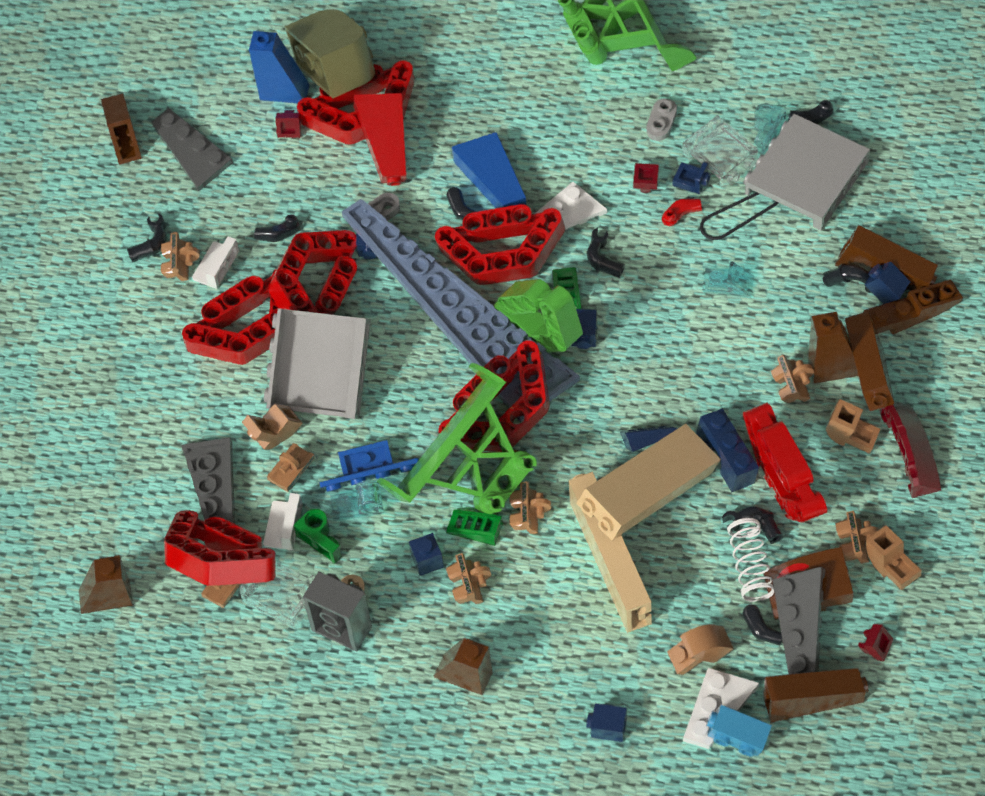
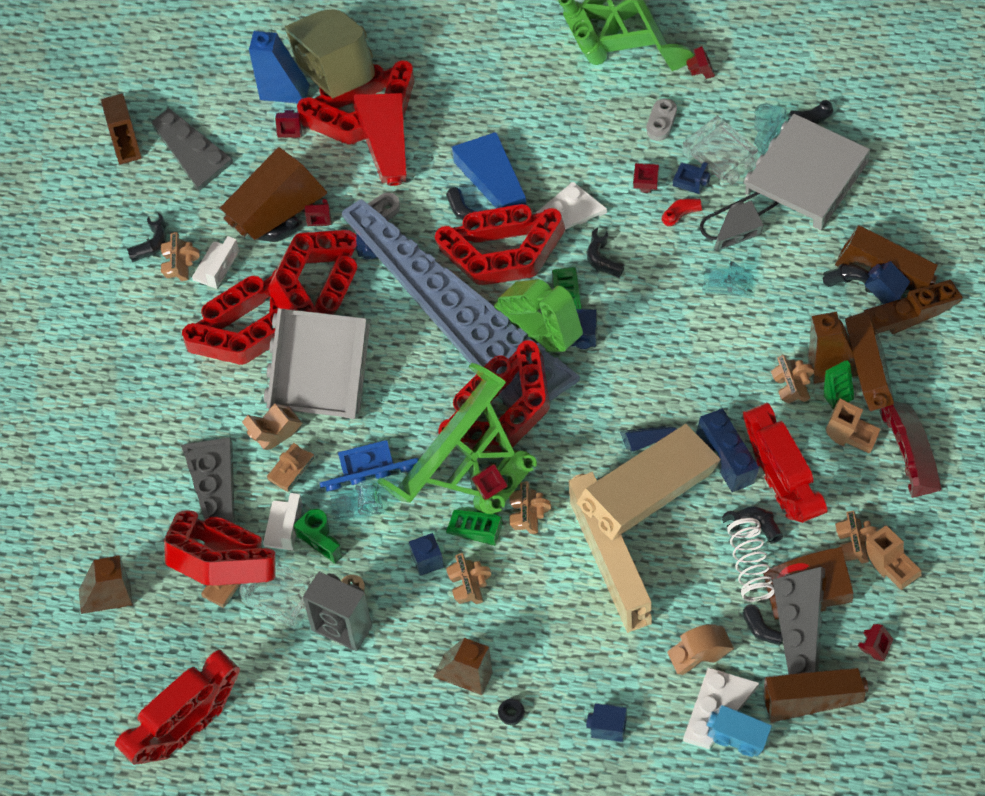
(180, 711): none -> red piece
(271, 195): none -> reddish brown slope
(318, 214): none -> dark red tile
(489, 481): none -> dark red tile
(511, 704): none -> black plate
(700, 64): none -> dark red tile
(739, 225): none -> dark grey slope
(838, 384): none -> green slope

